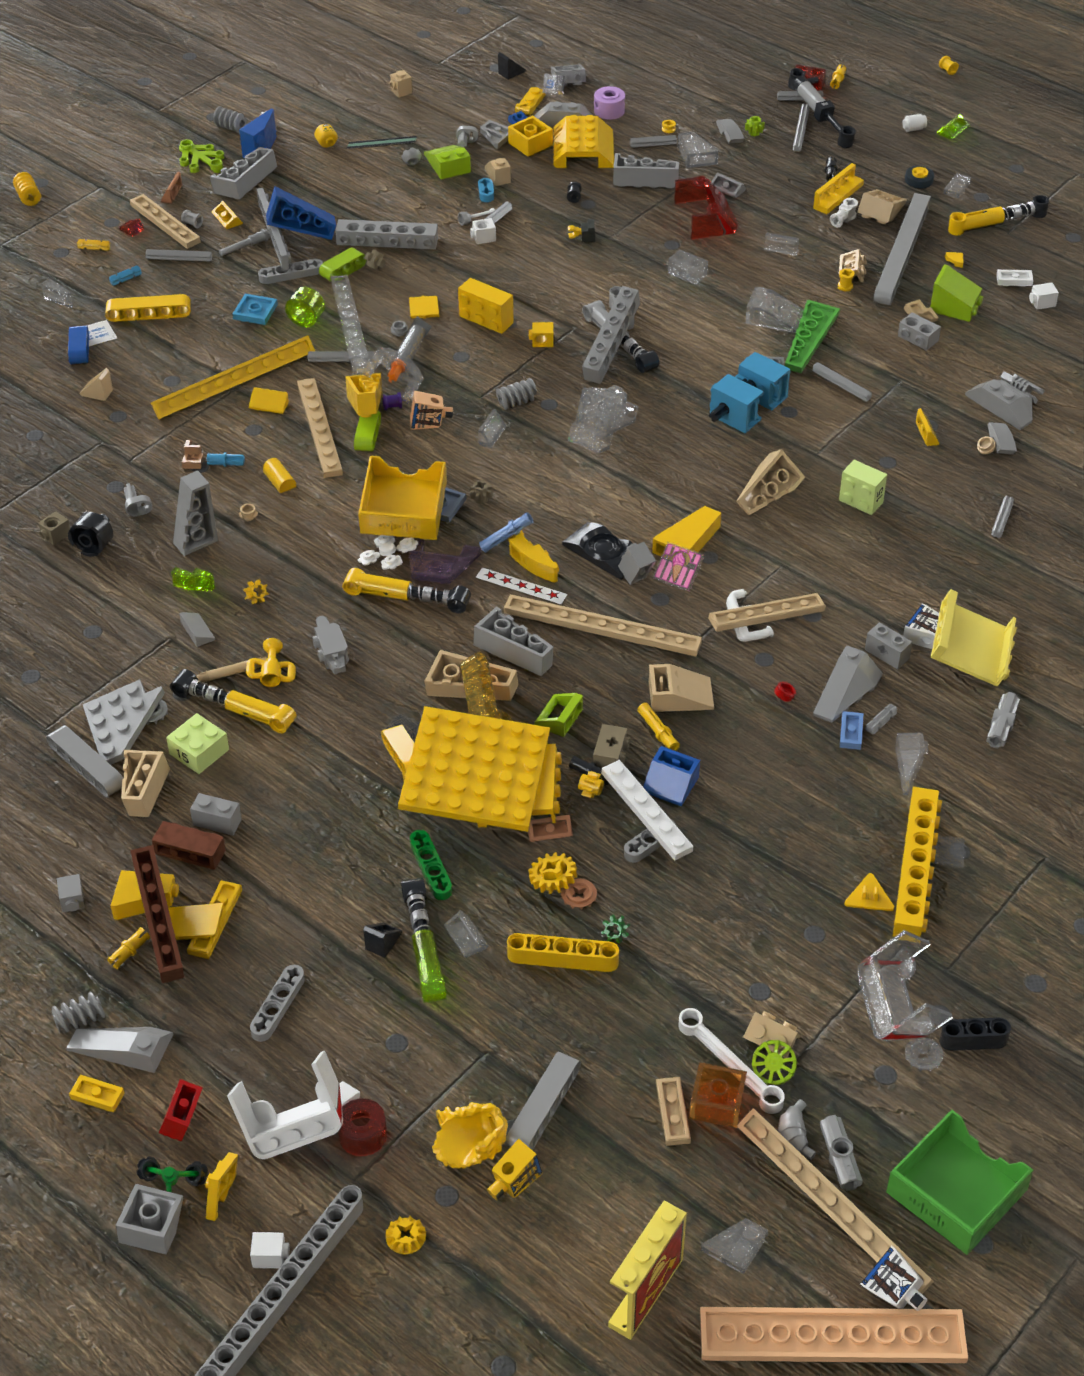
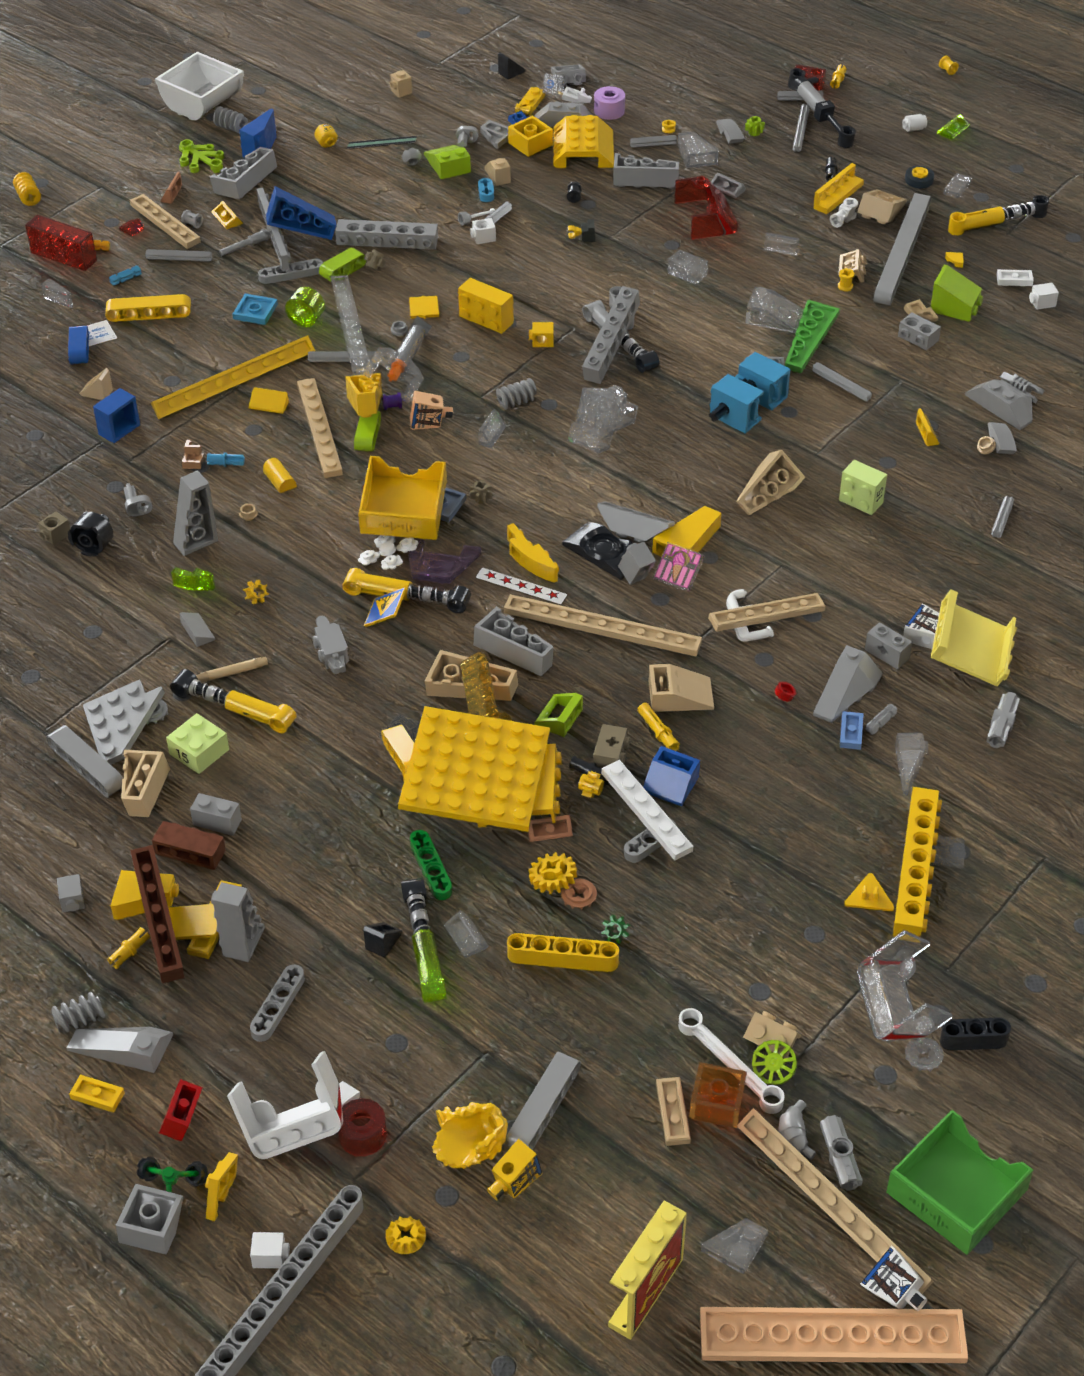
(61, 242): none -> clear red brick
(116, 415): none -> blue piece
(198, 85): none -> white container
(236, 921): none -> light grey wedge
(271, 669): yellow piece -> none
(385, 607): none -> piece
(501, 535): medium blue pin -> none
(576, 96): none -> white slope
(632, 522): none -> light grey wedge

